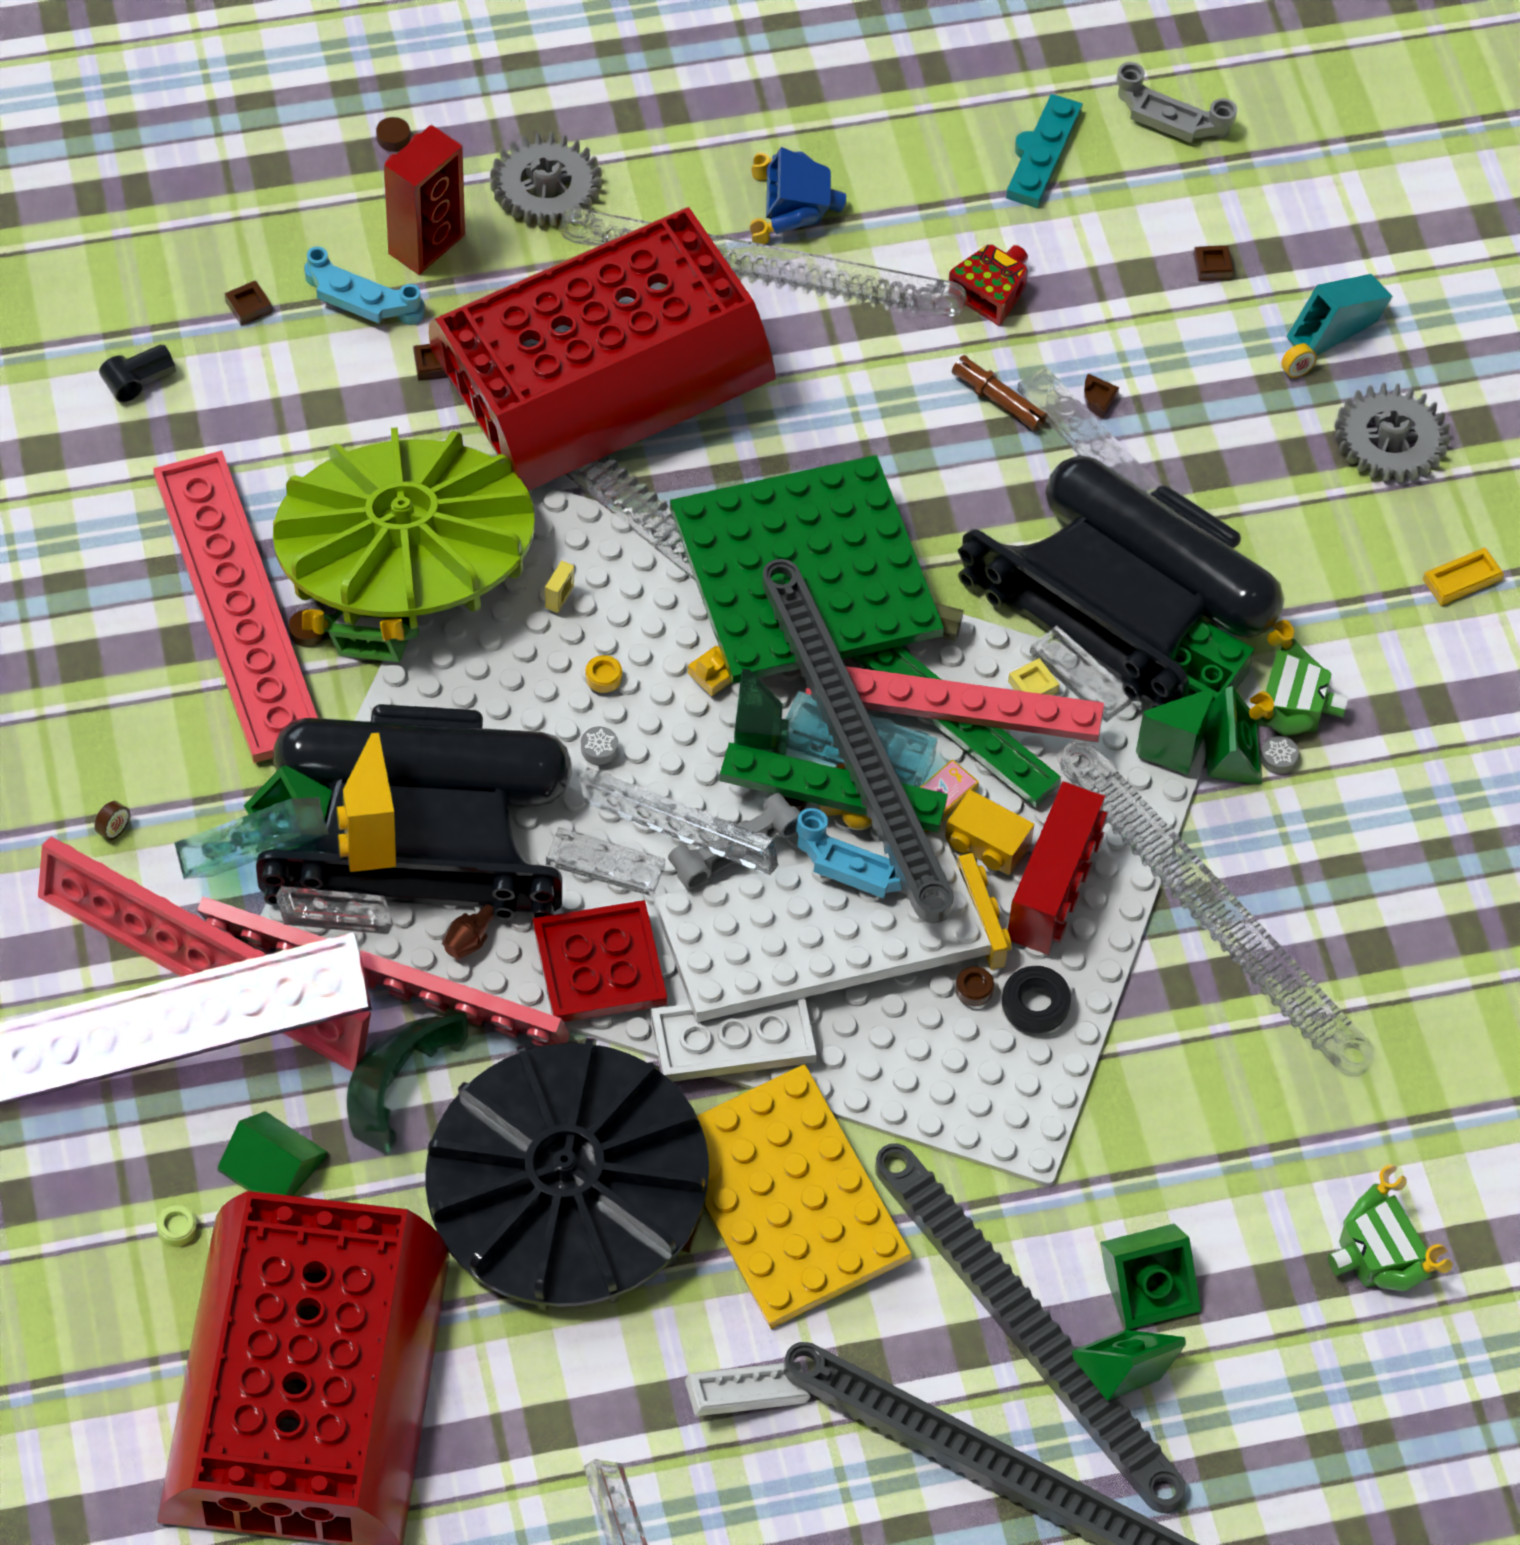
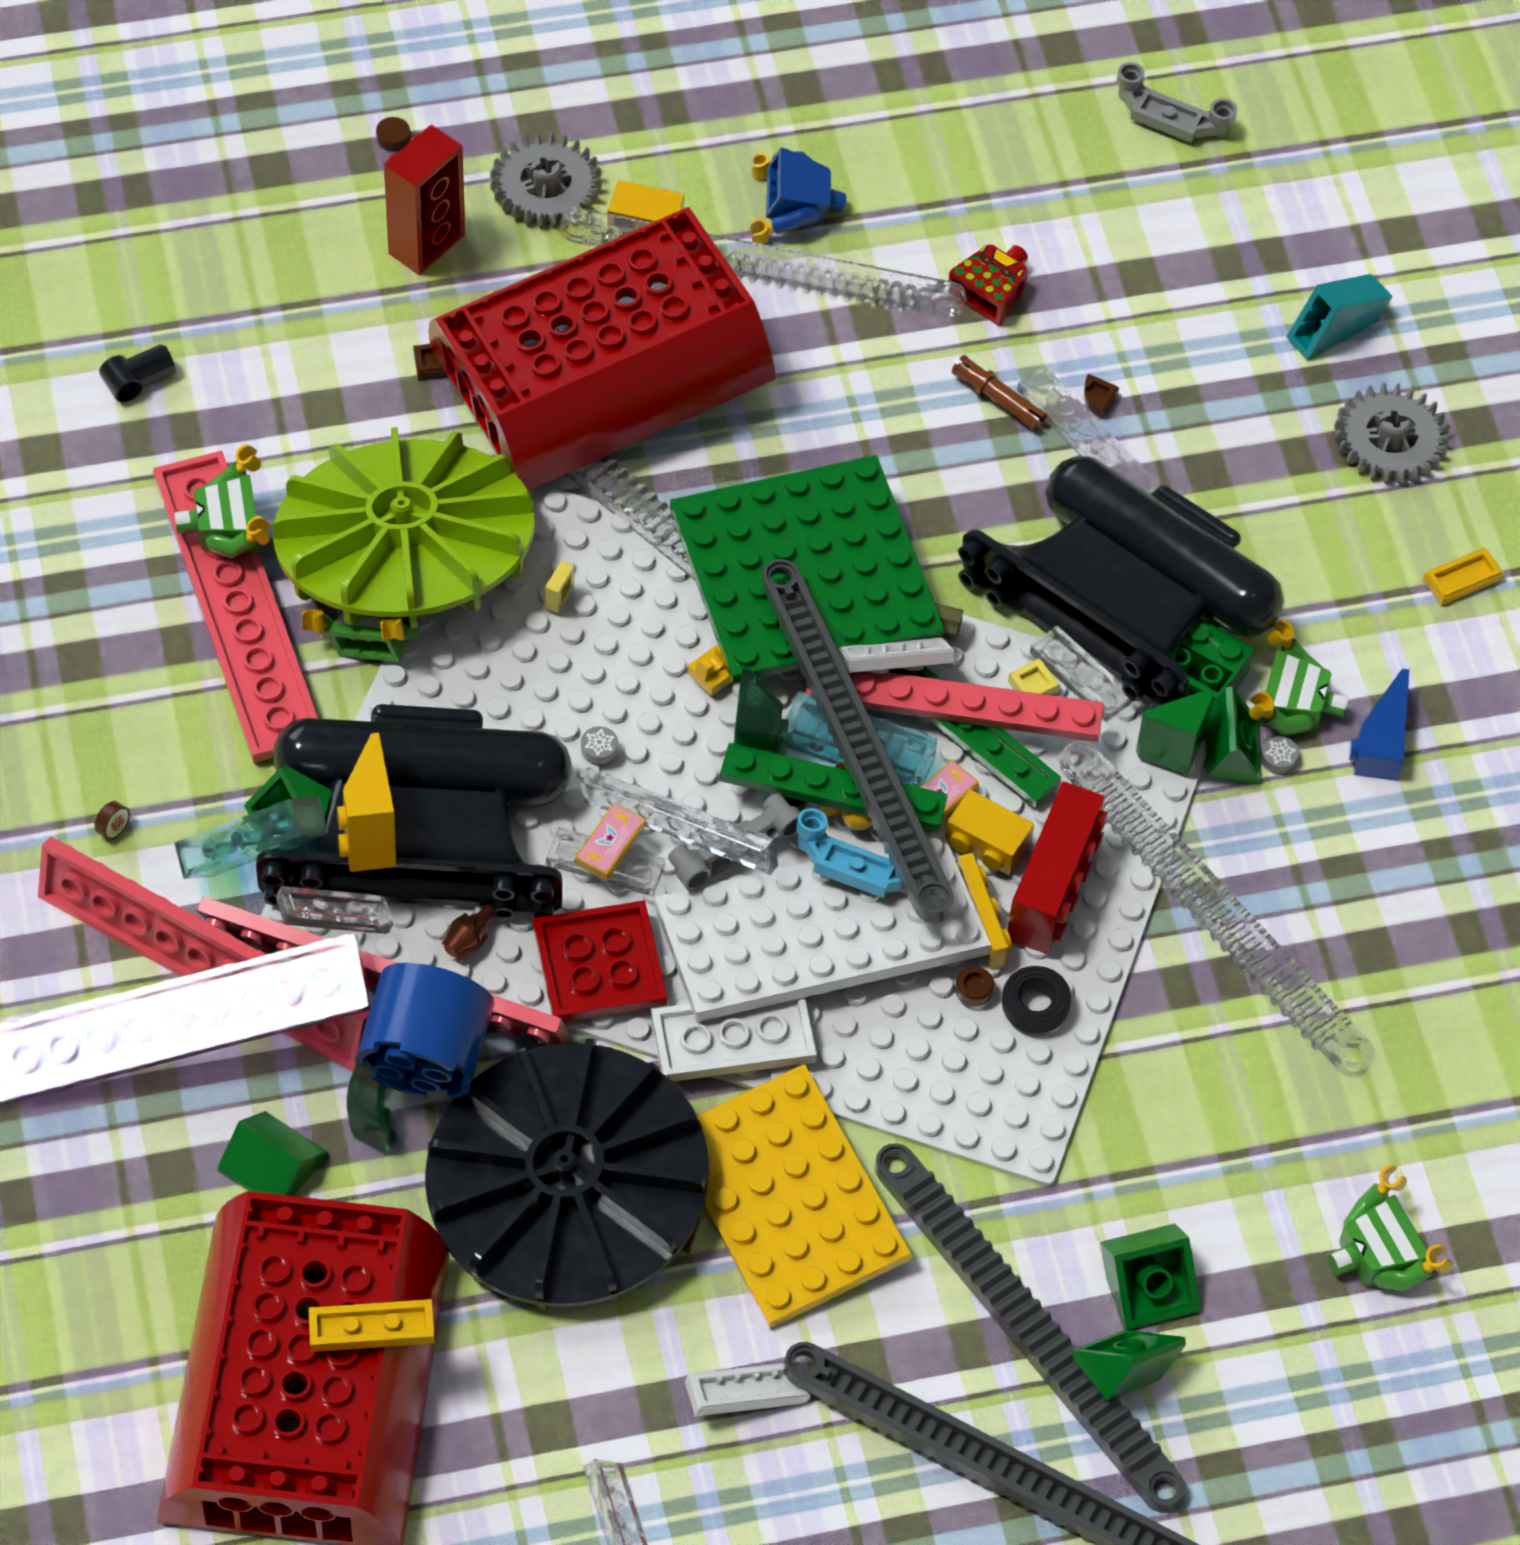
(176, 1225): yellowish green tile -> none
(227, 510): none -> torso
(248, 303): reddish brown tile -> none
(300, 636): reddish brown tile -> none
(360, 294): medium azure plate -> none
(371, 1325): none -> yellow plate
(425, 1030): none -> blue brick
(603, 673): yellow tile -> none
(610, 841): none -> tile
(644, 202): none -> yellow brick
(903, 654): none -> white plate
(1042, 150): teal hinge -> none
(1213, 263): reddish brown tile -> none
(1298, 360): tile -> none
(1382, 734): none -> blue slope

